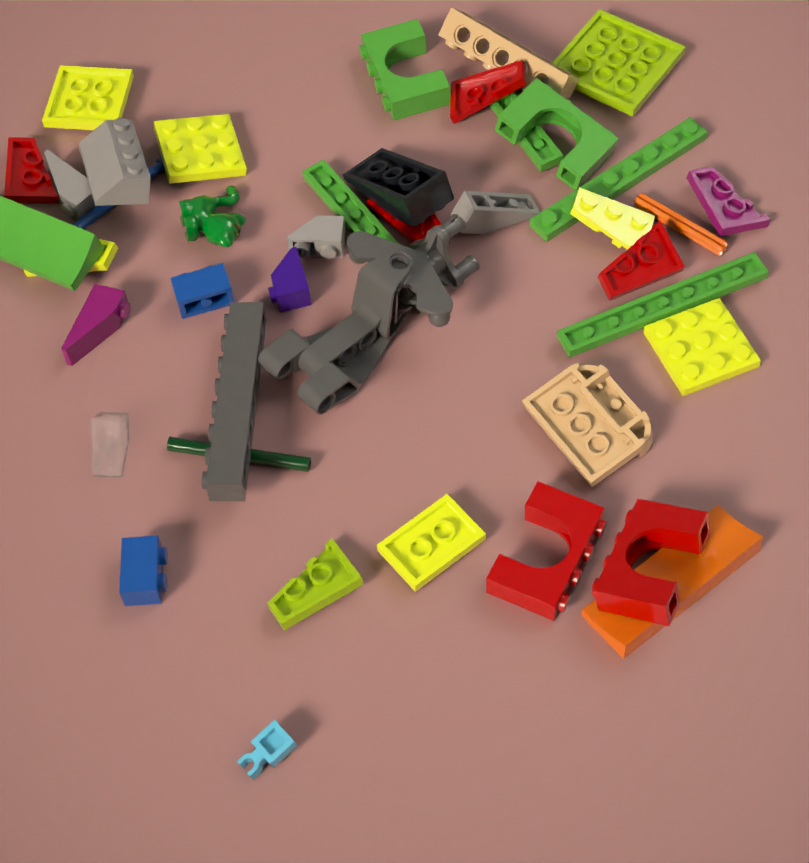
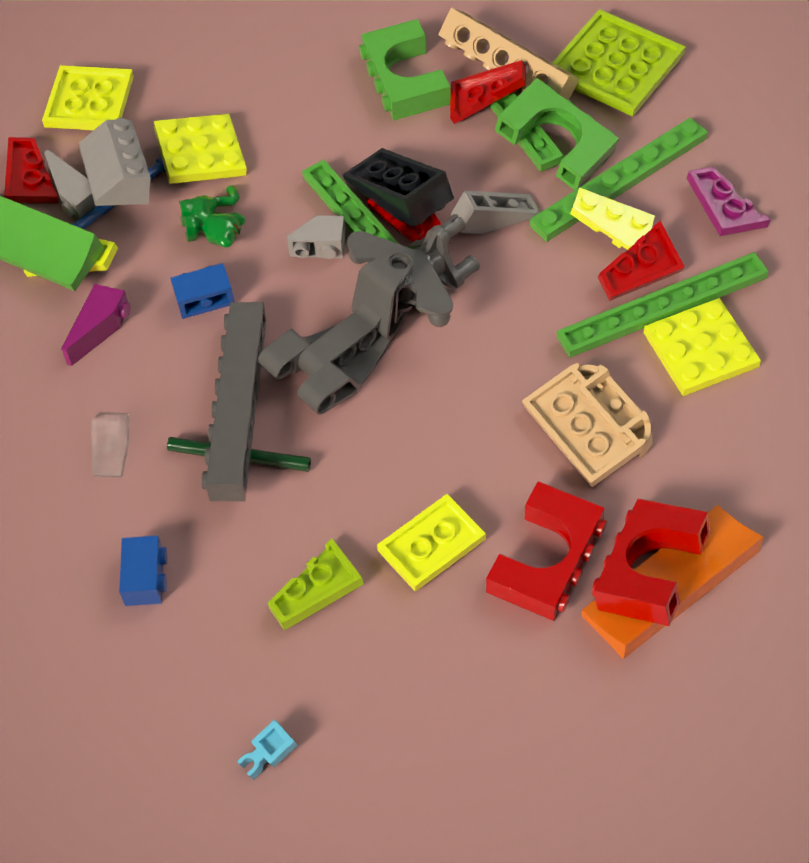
(289, 284): dark purple slope -> none
(681, 224): orange axle -> none

